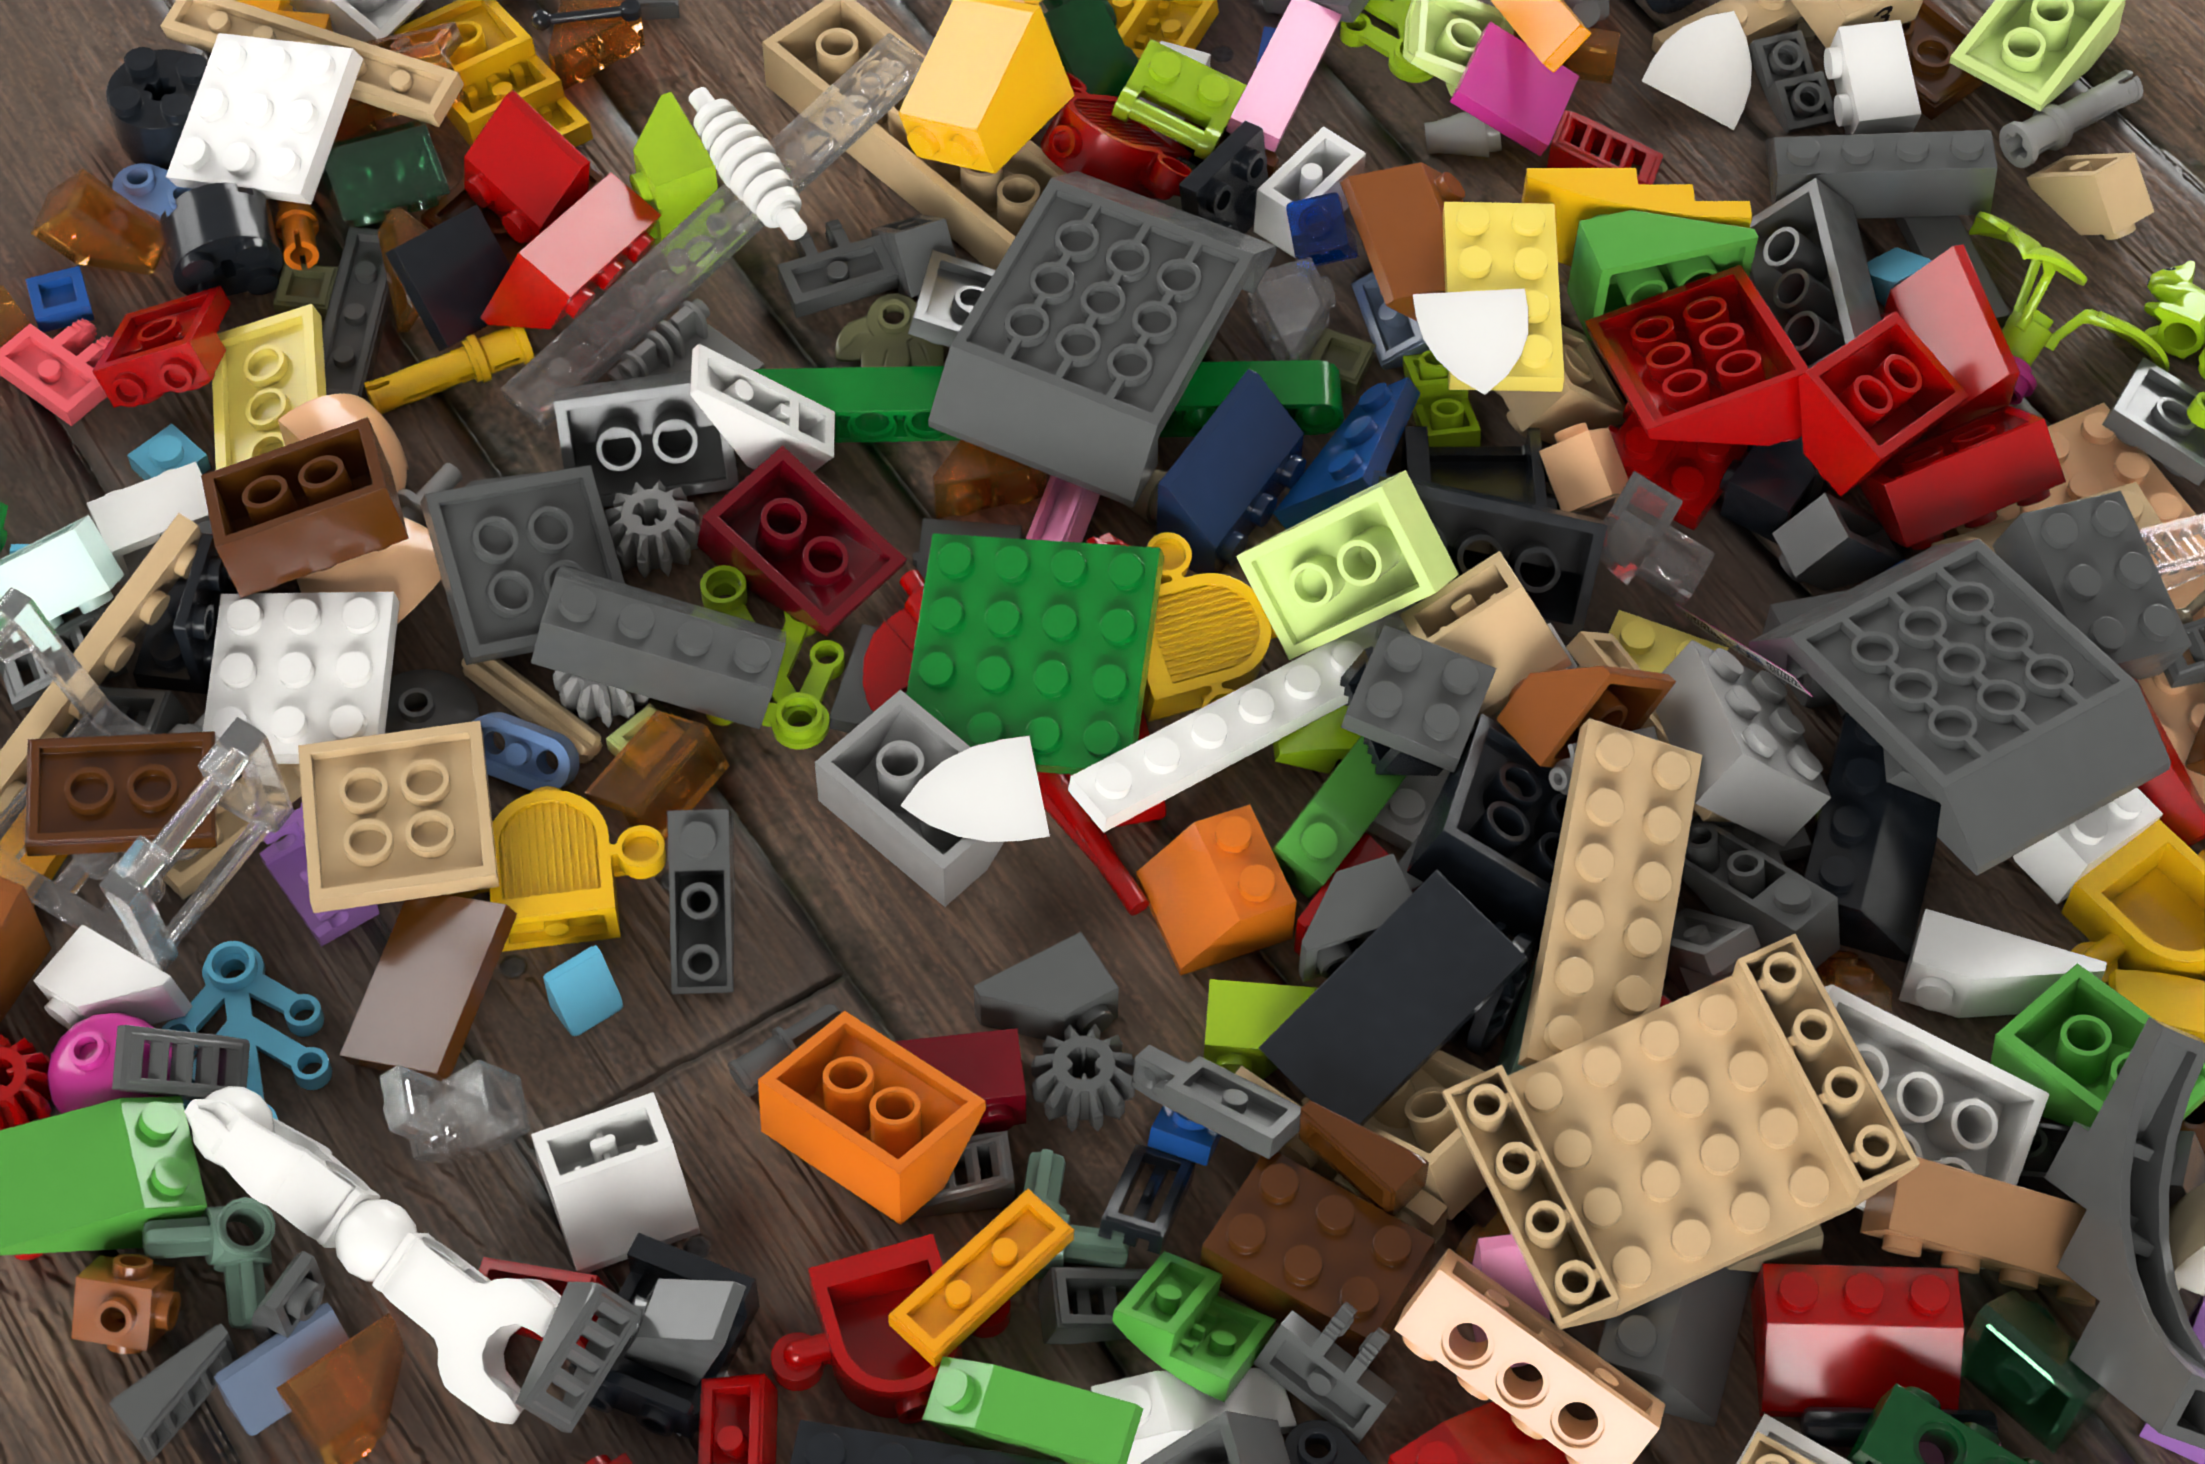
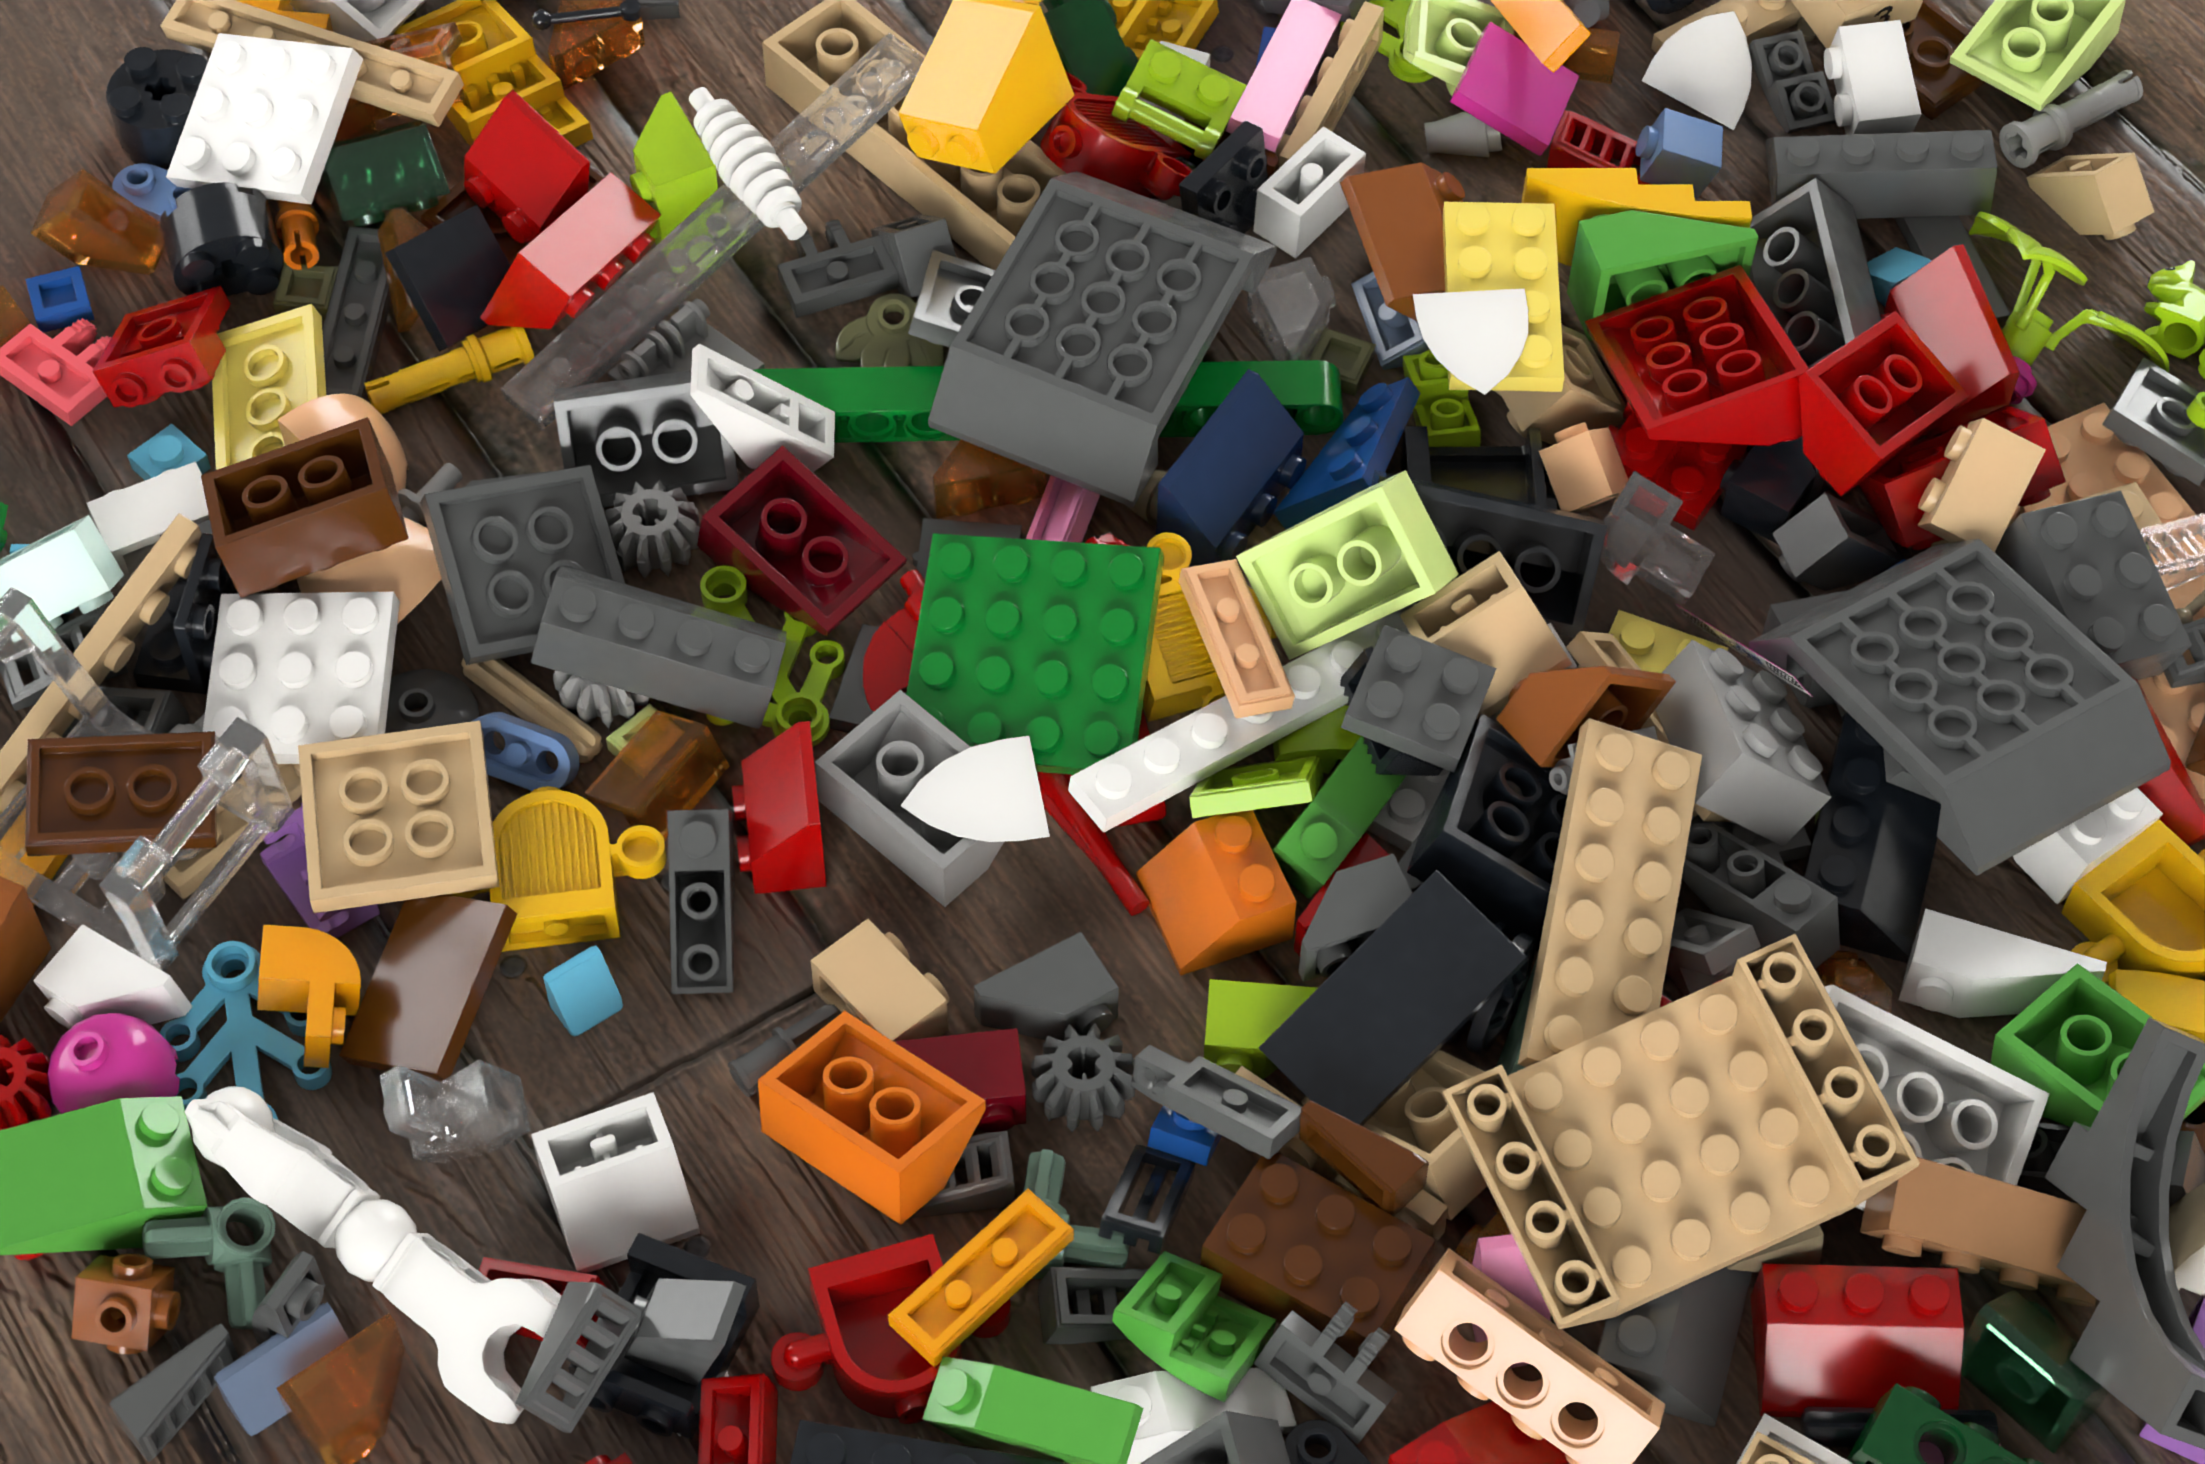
(219, 1064): dark grey slope -> none
(309, 975): none -> light orange brick
(781, 815): none -> red slope
(880, 986): none -> tan brick
(1236, 638): none -> light nougat tile
(1257, 786): none -> lime tile
(1321, 230): clear blue bracket -> none
(1336, 79): none -> tan plate
(1680, 151): none -> medium blue brick
(1980, 484): none -> tan brick

